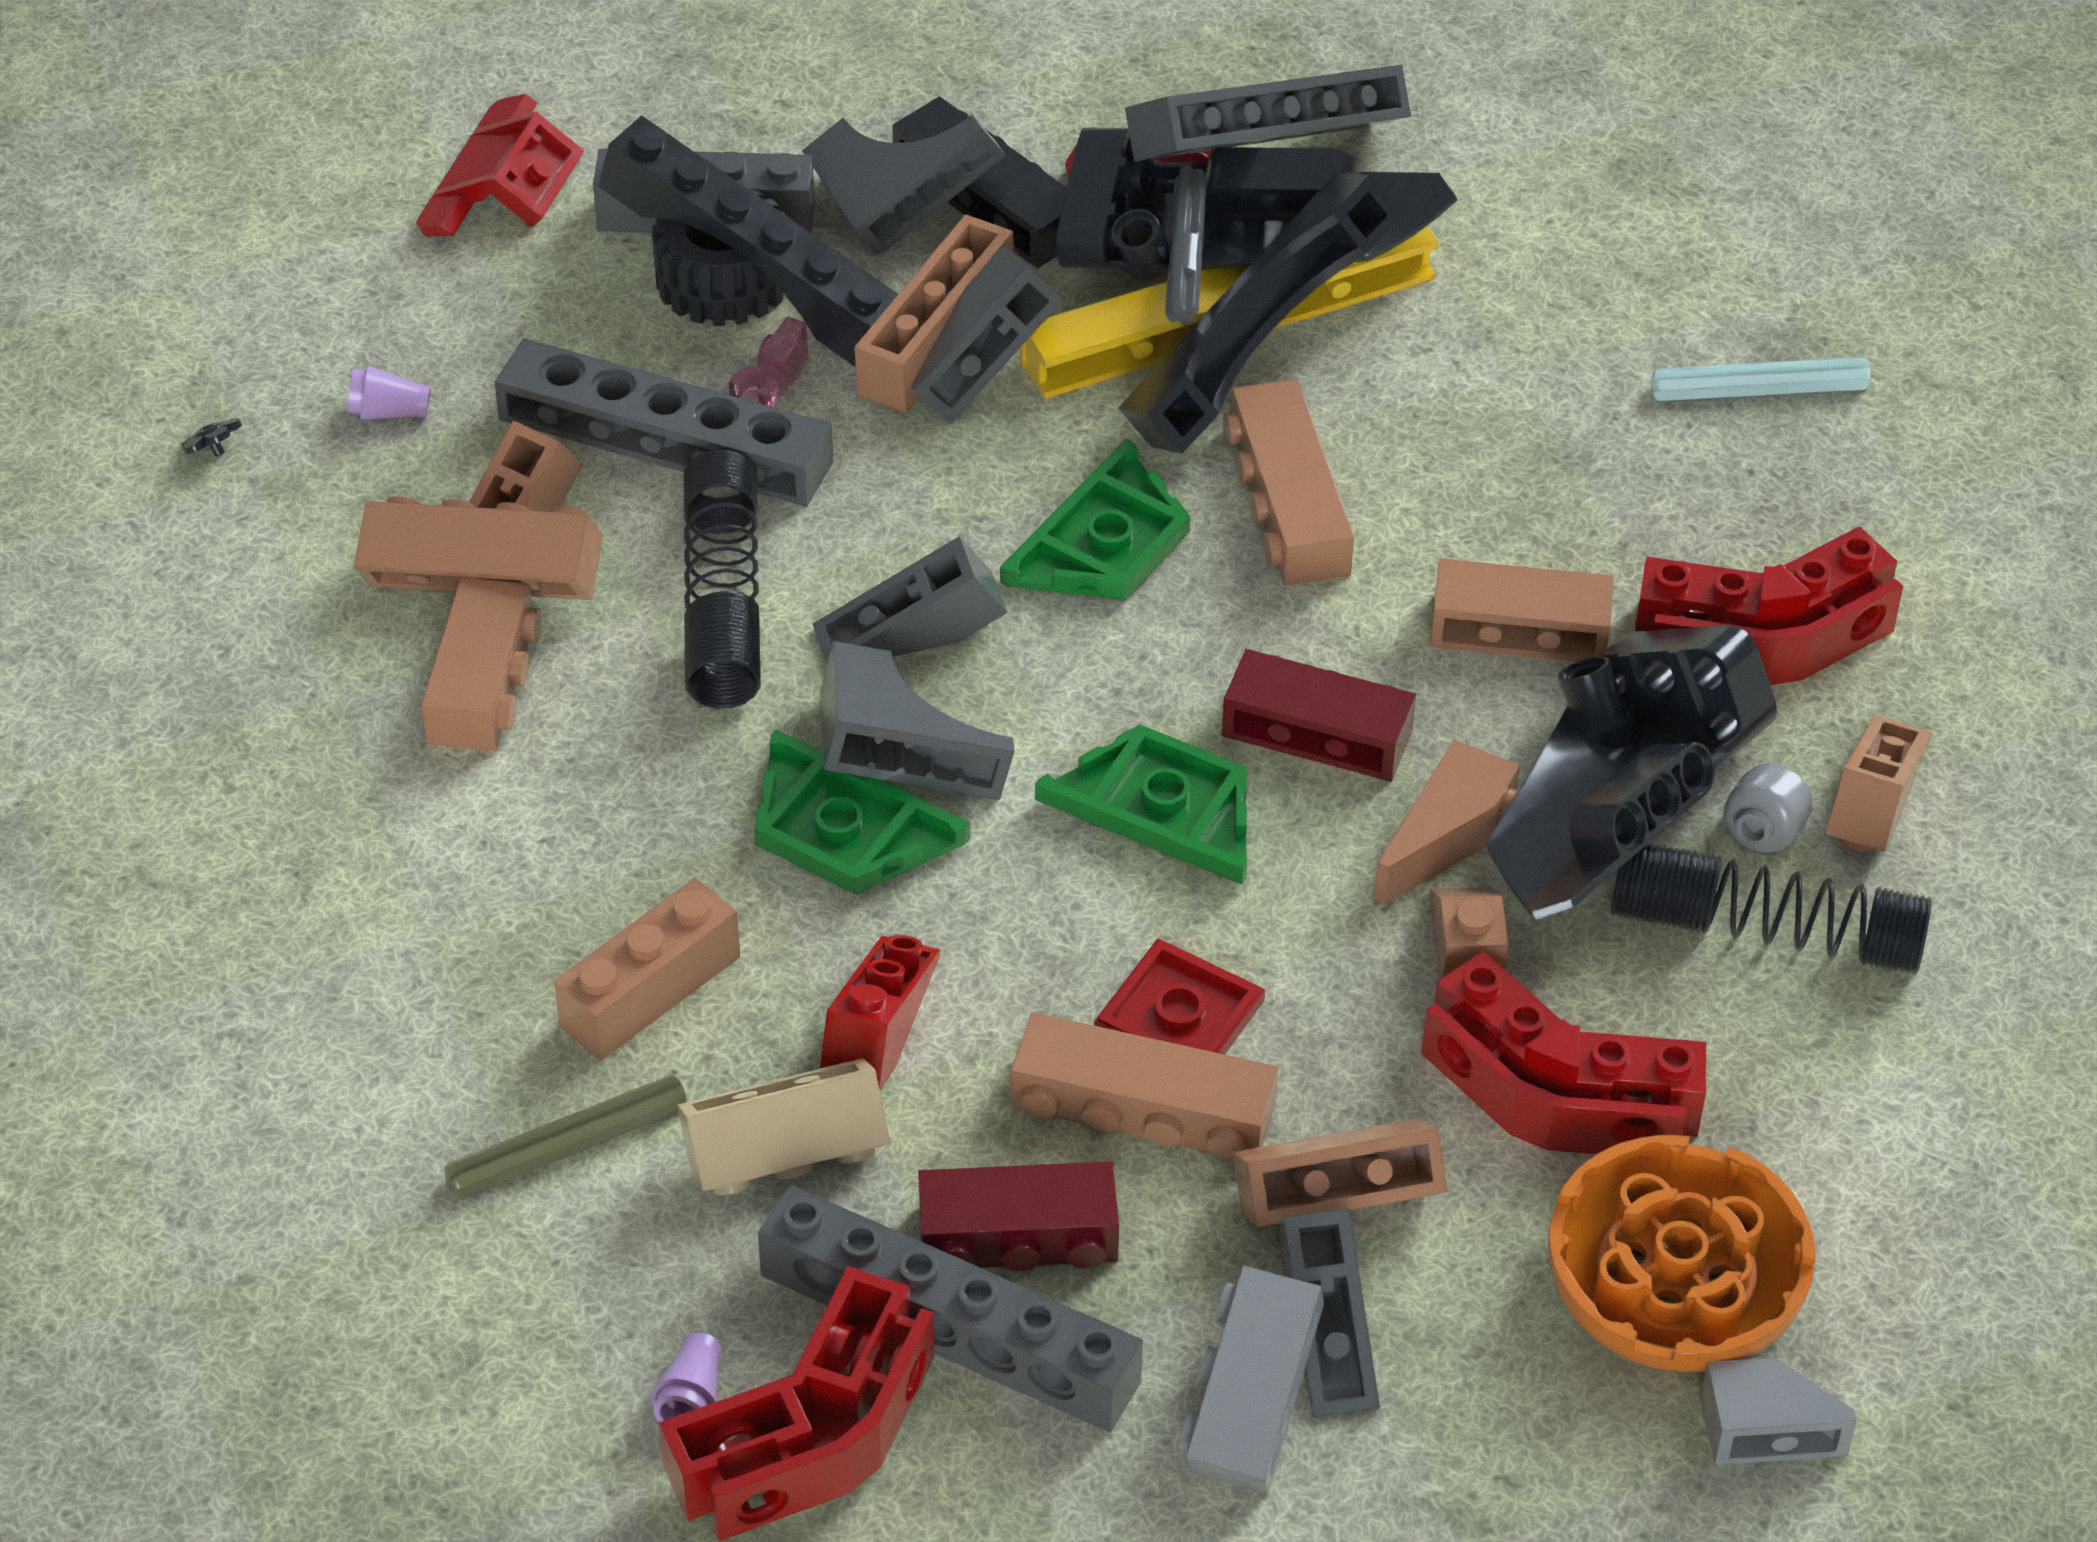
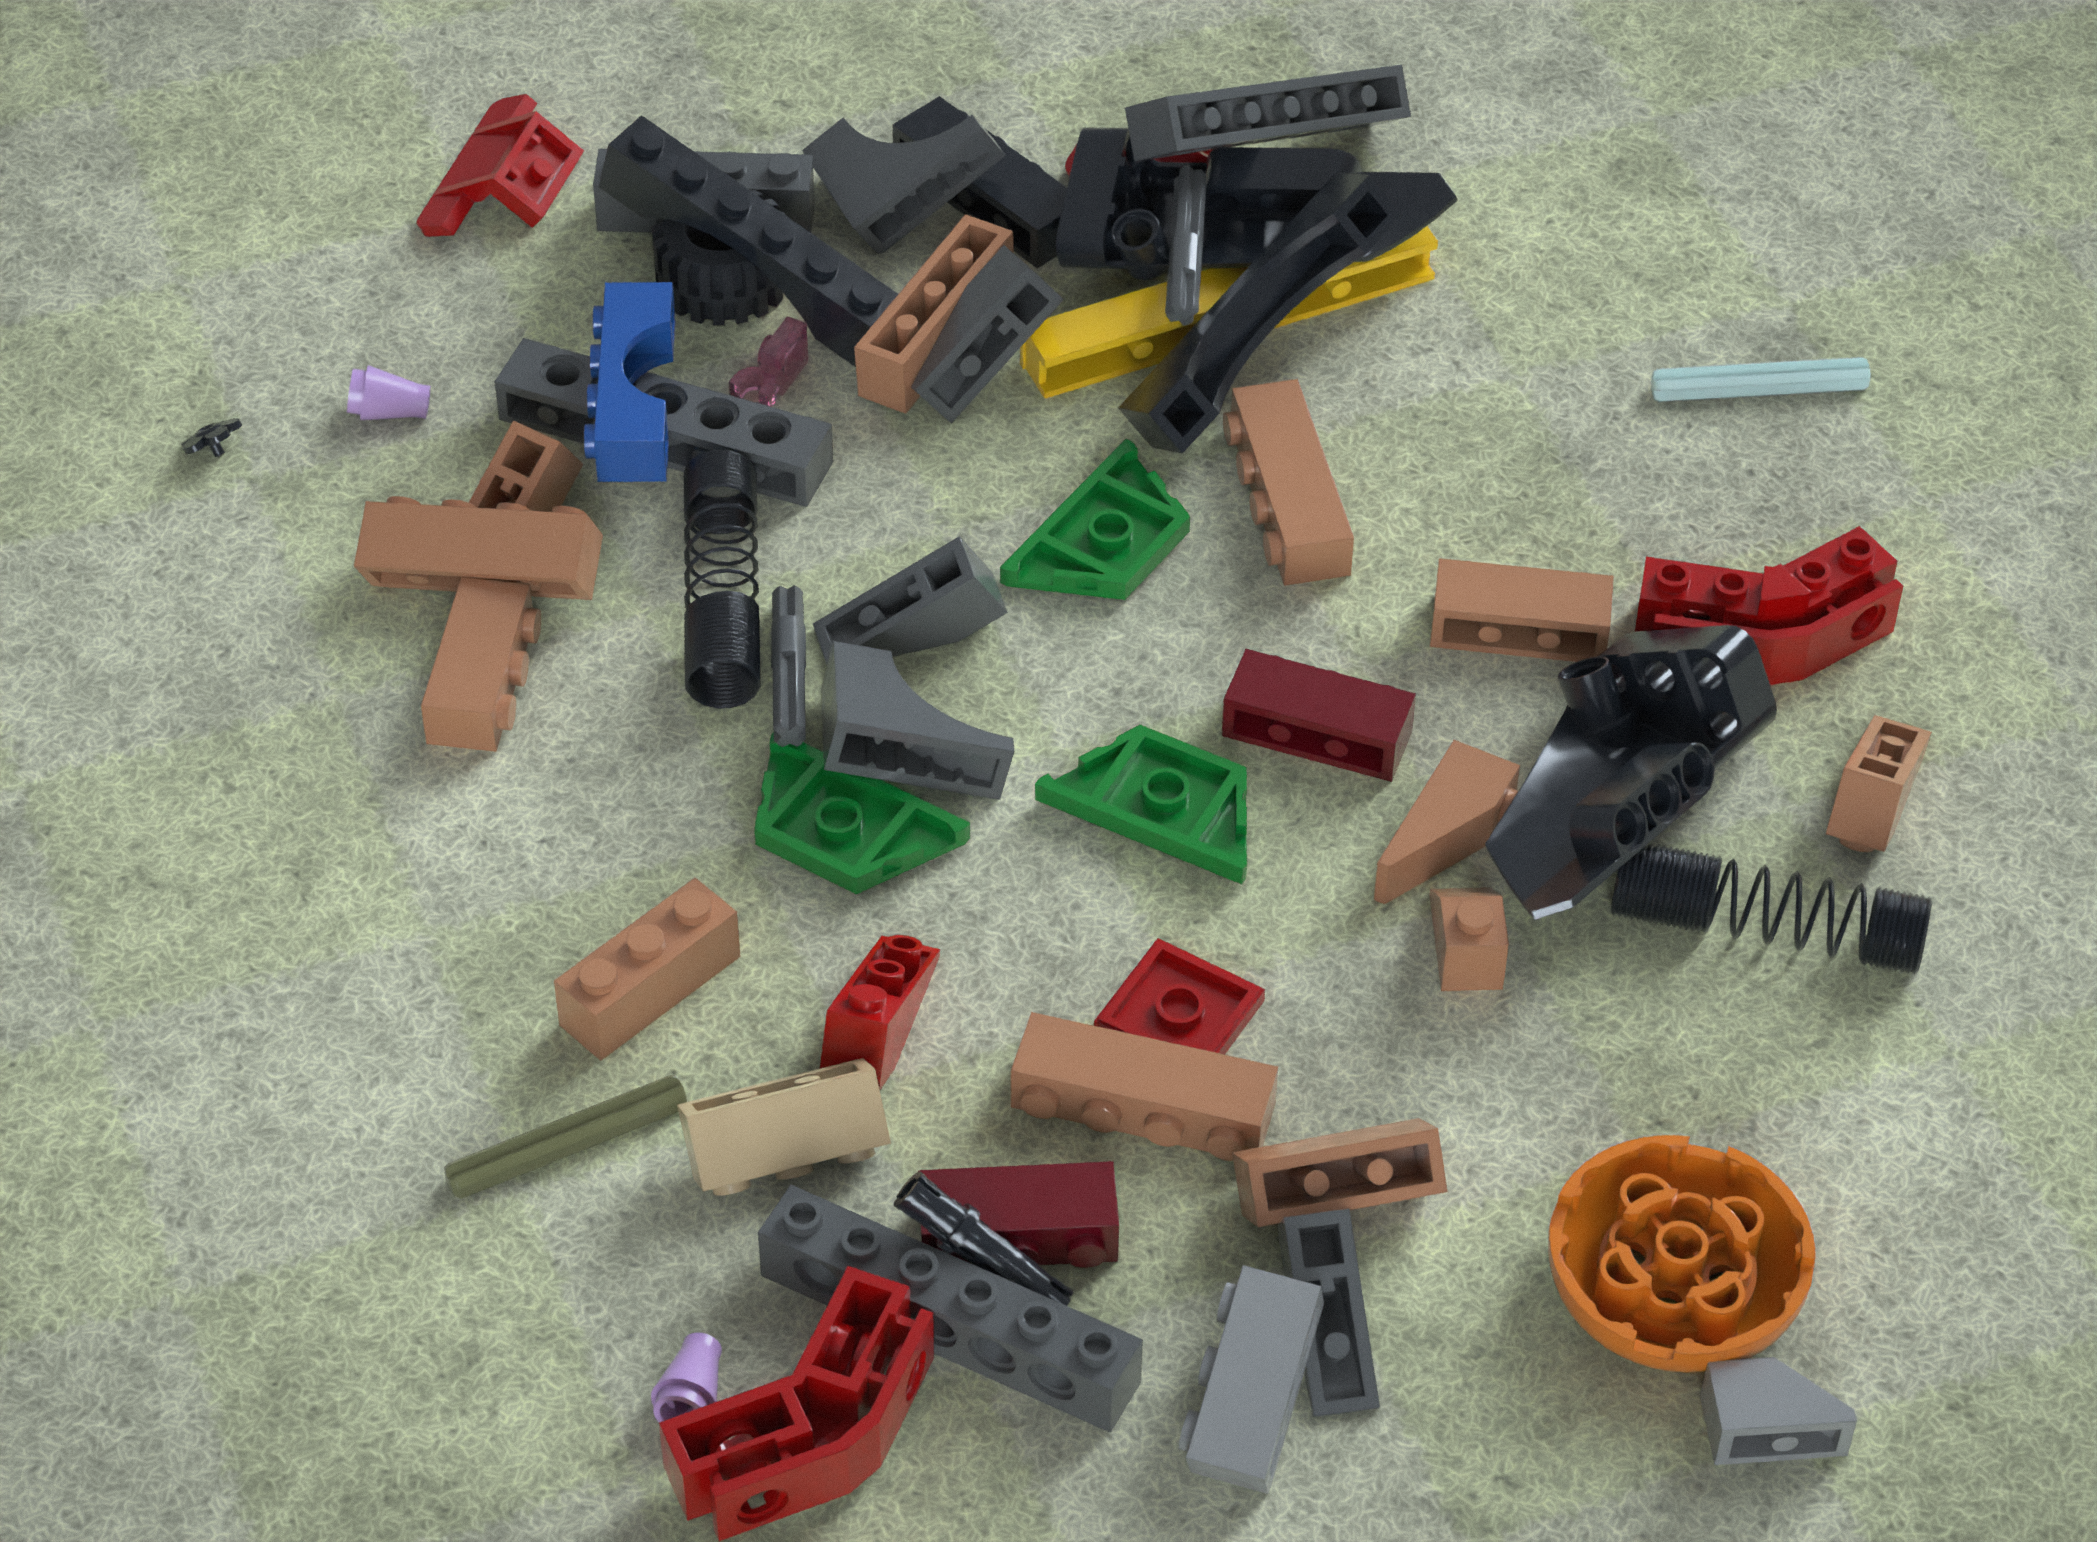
(629, 425): none -> blue arch
(788, 666): none -> dark grey axle
(963, 1232): none -> black pin
(1540, 1050): red brick -> none
(1772, 804): light grey head -> none

